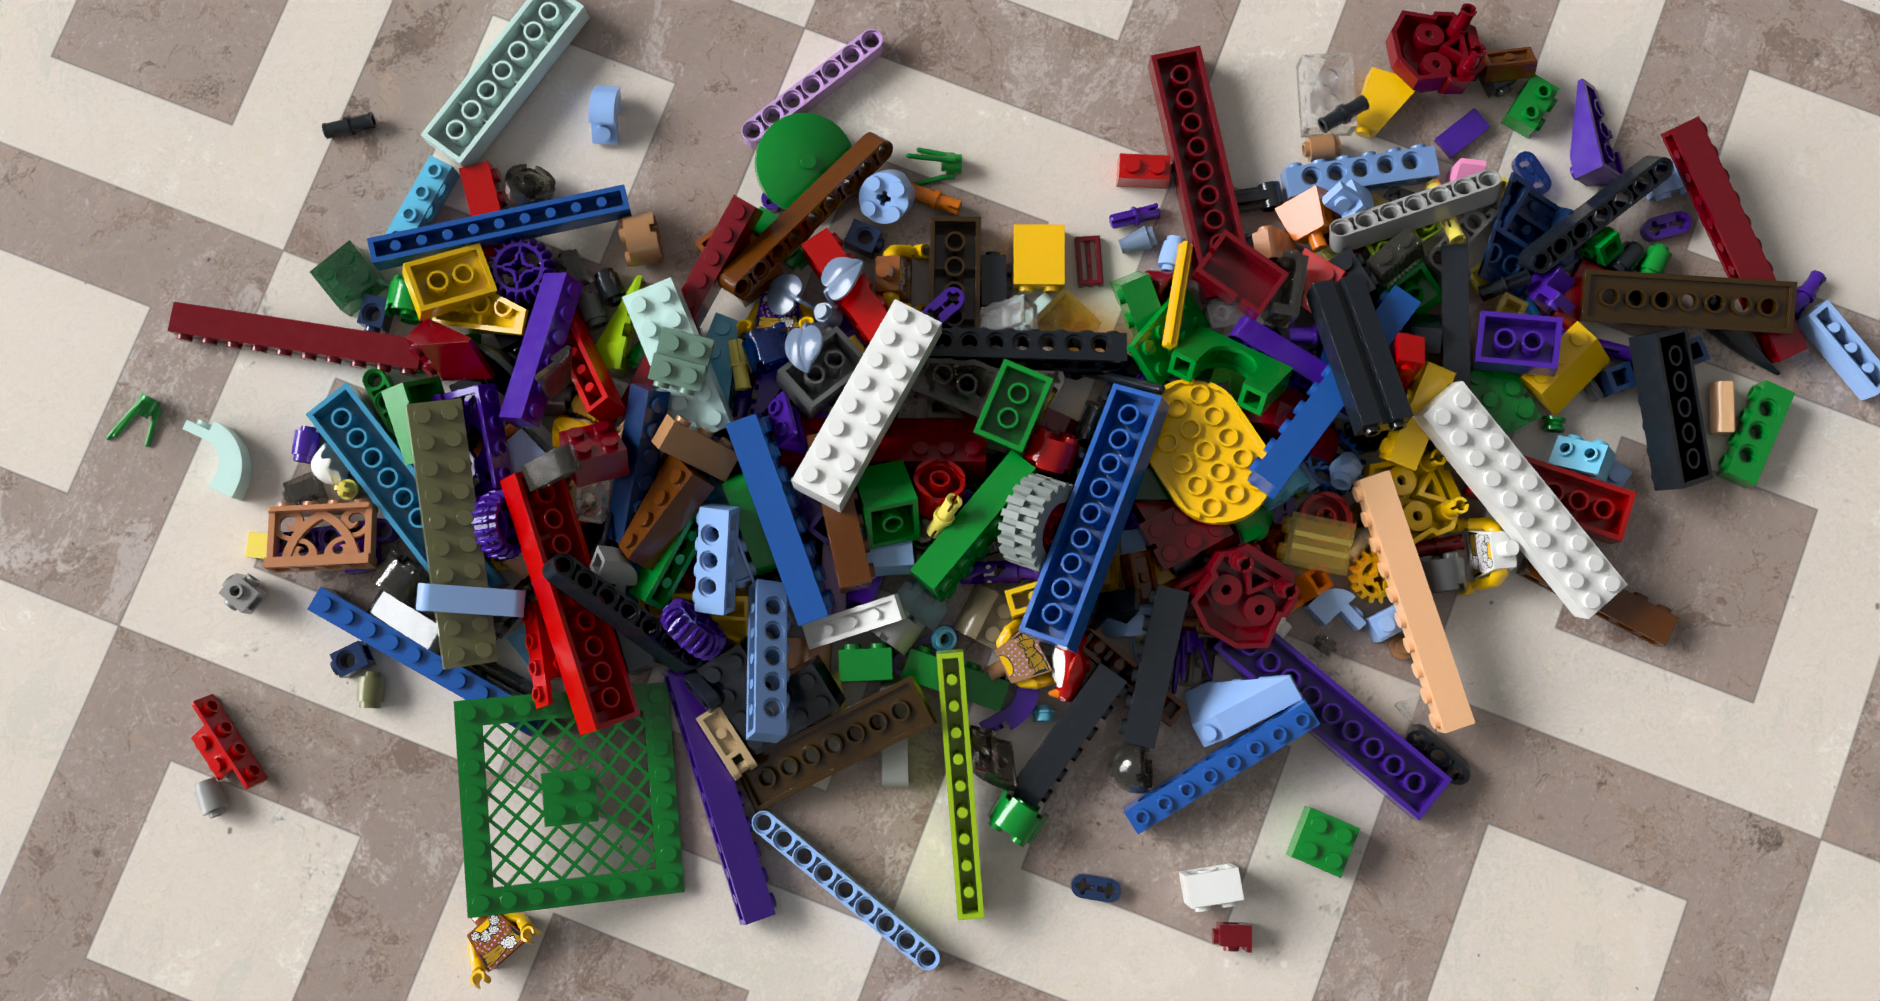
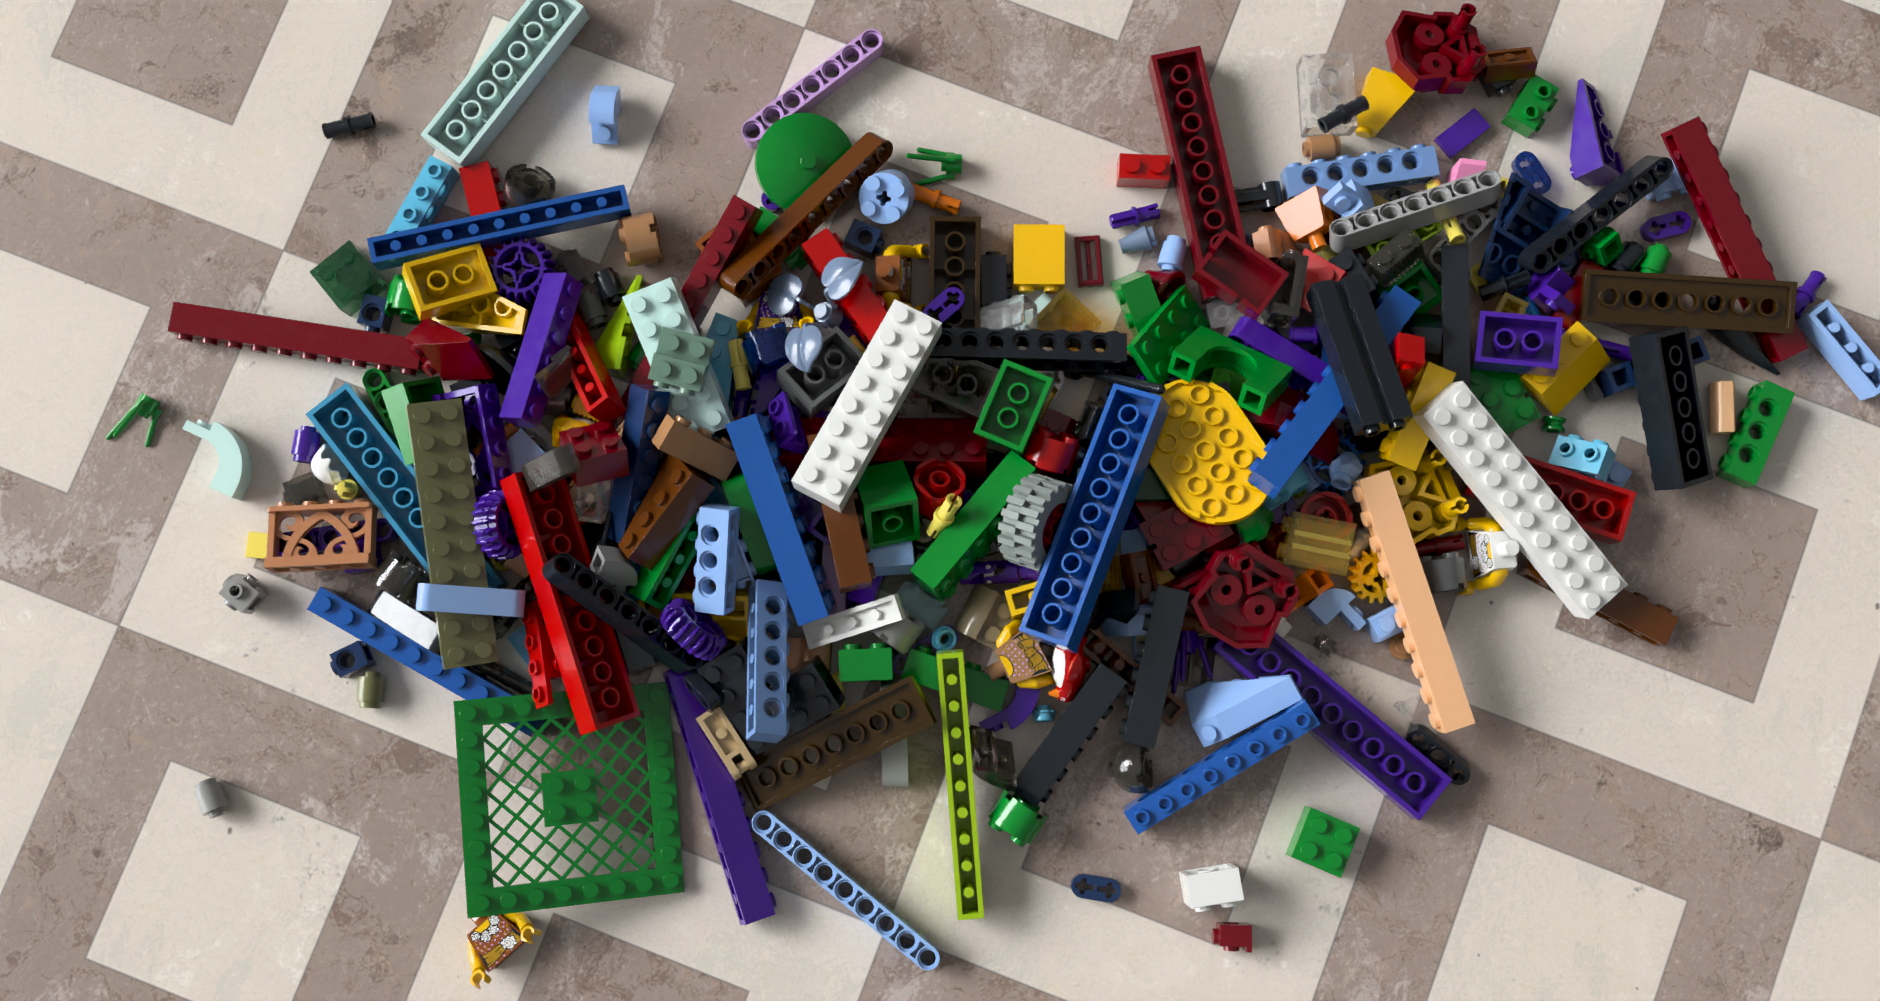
(223, 745): red bracket -> none
(1177, 295): yellow axle -> none

